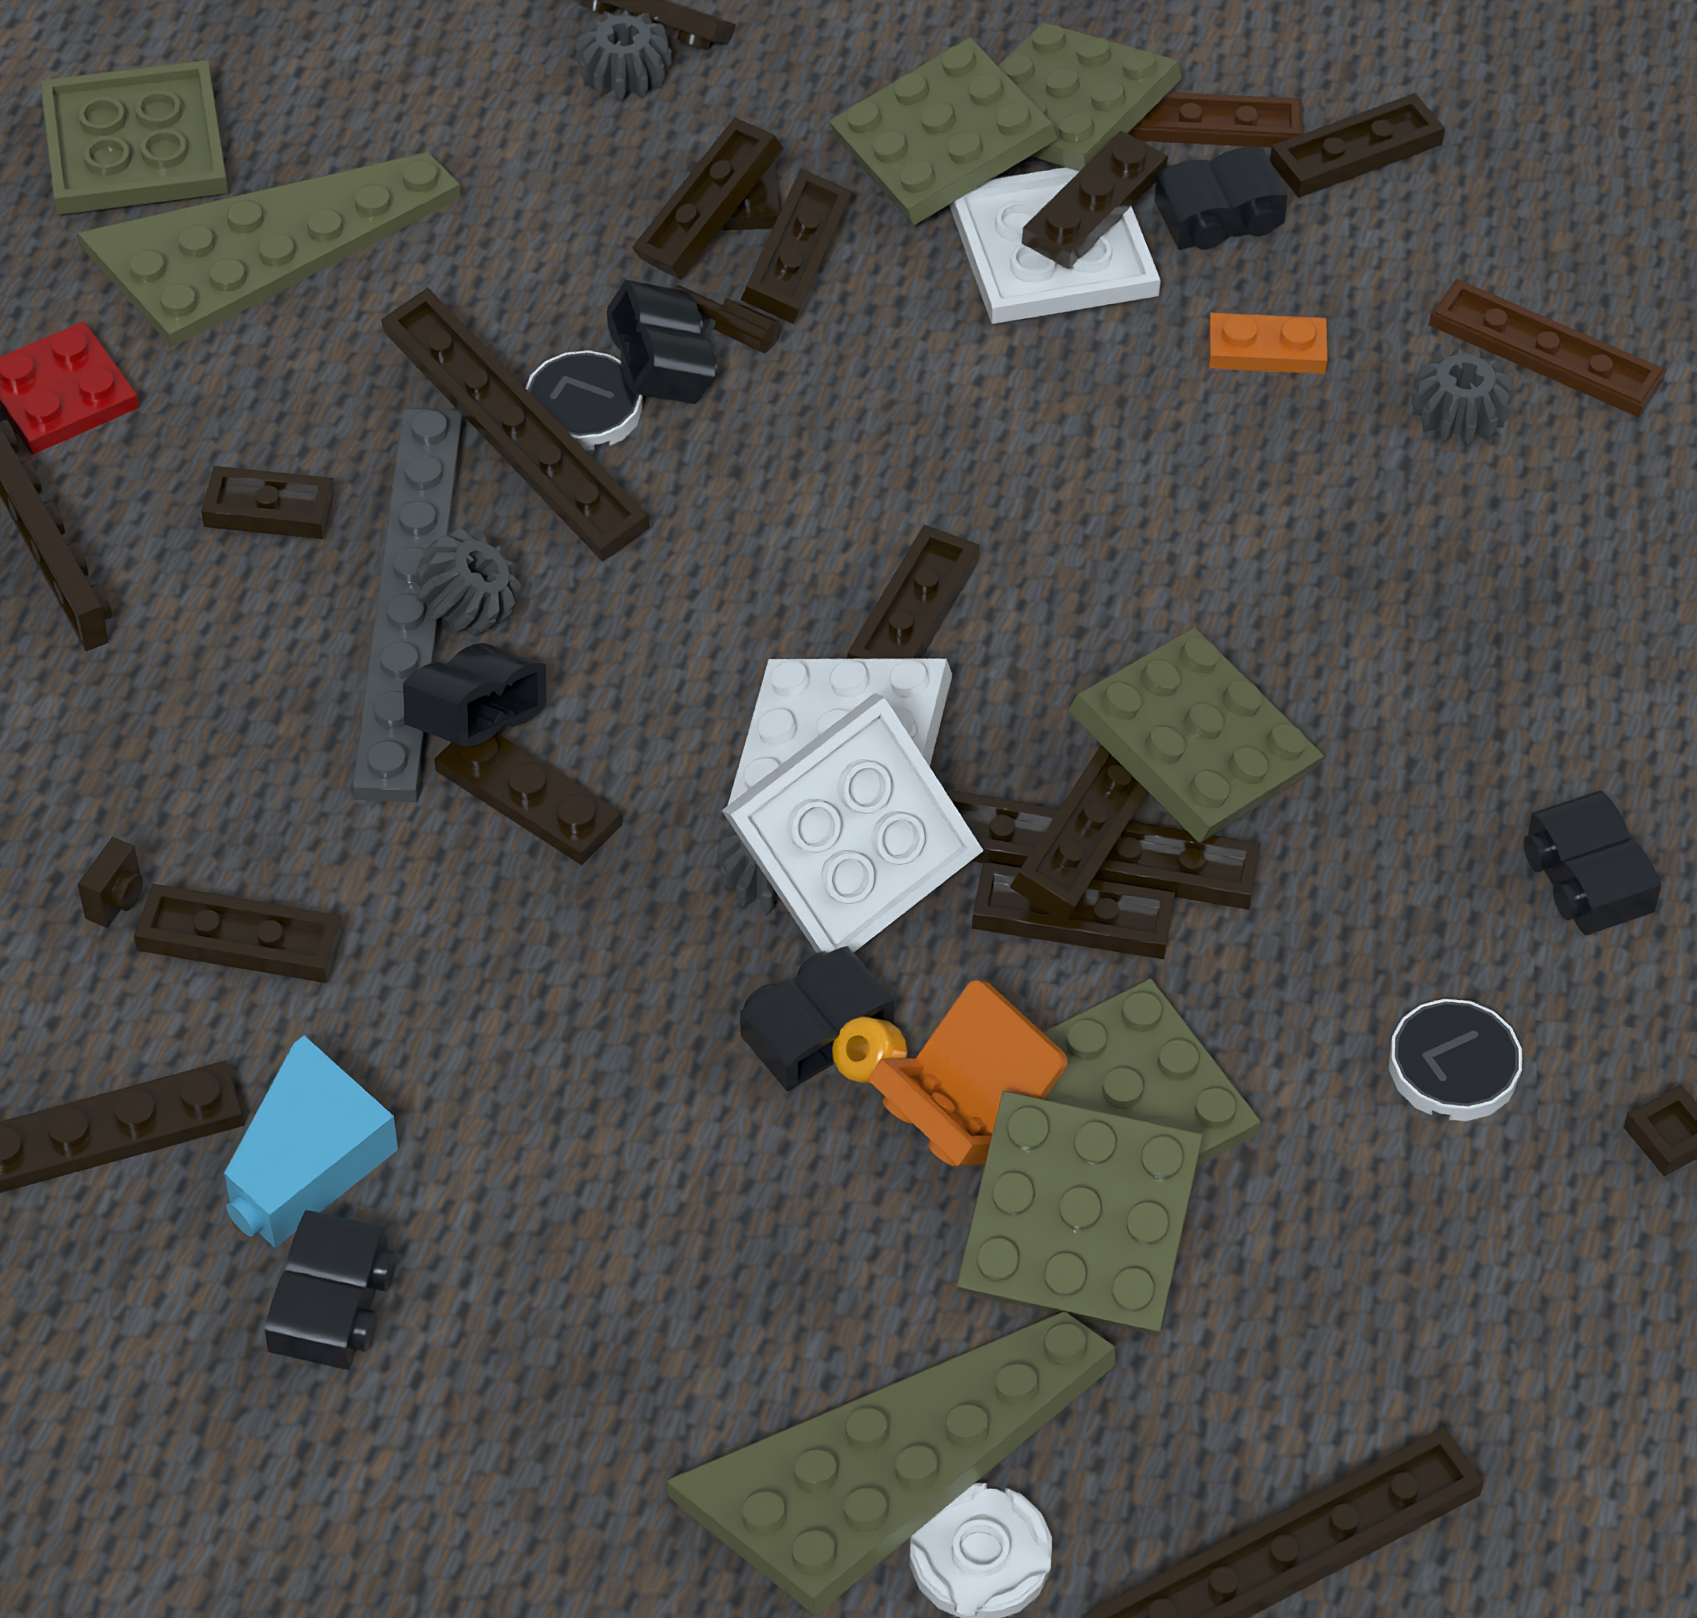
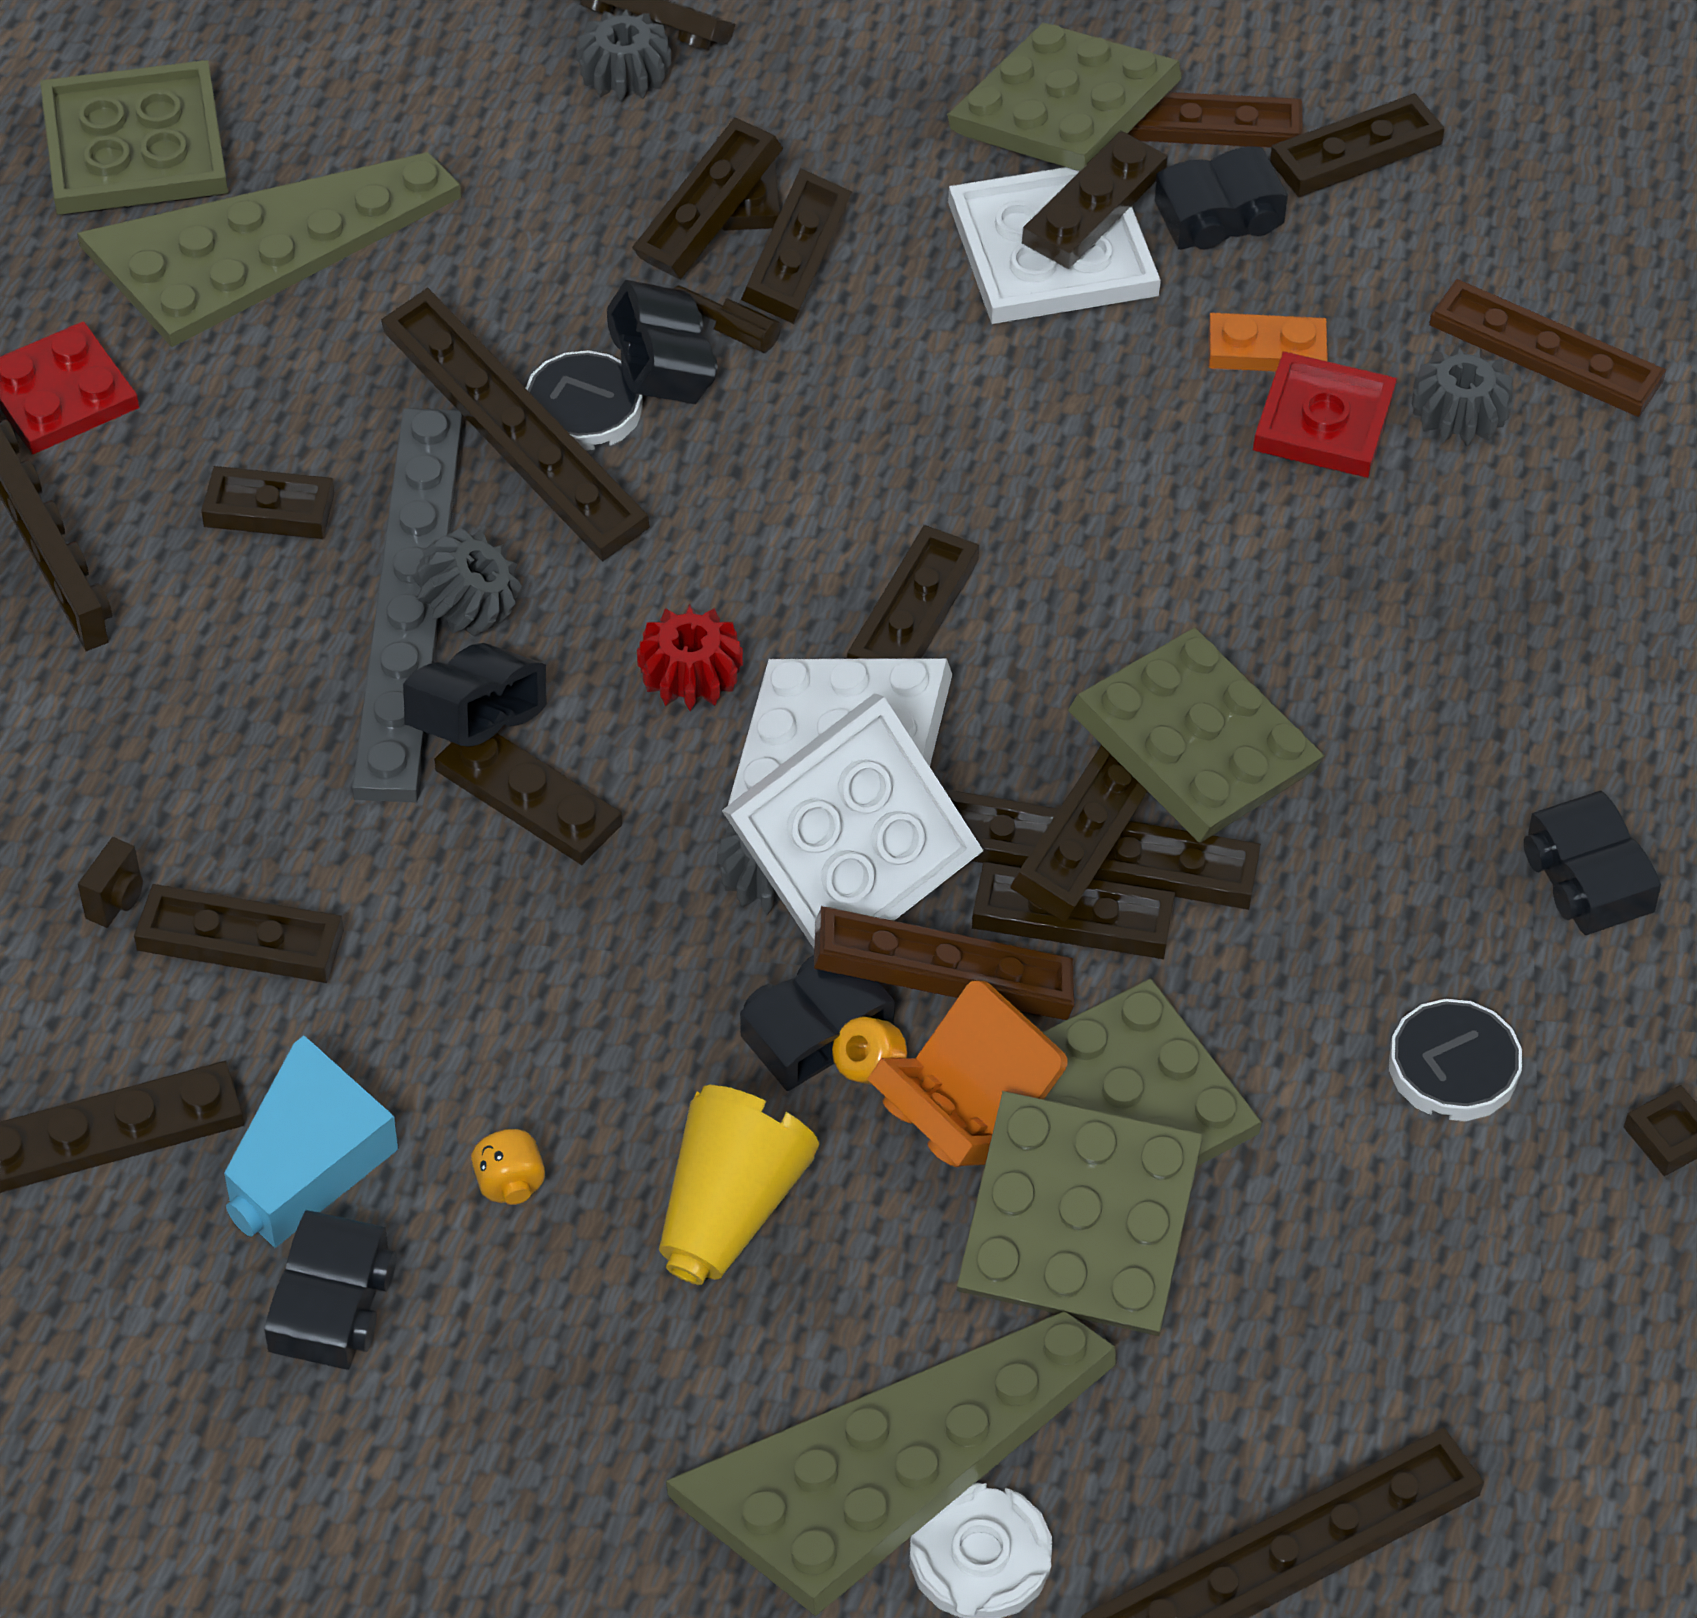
(508, 1166): none -> light orange piece
(690, 656): none -> red gear
(728, 1179): none -> yellow cone
(941, 961): none -> reddish brown tile
(942, 130): olive plate -> none
(1325, 414): none -> red plate

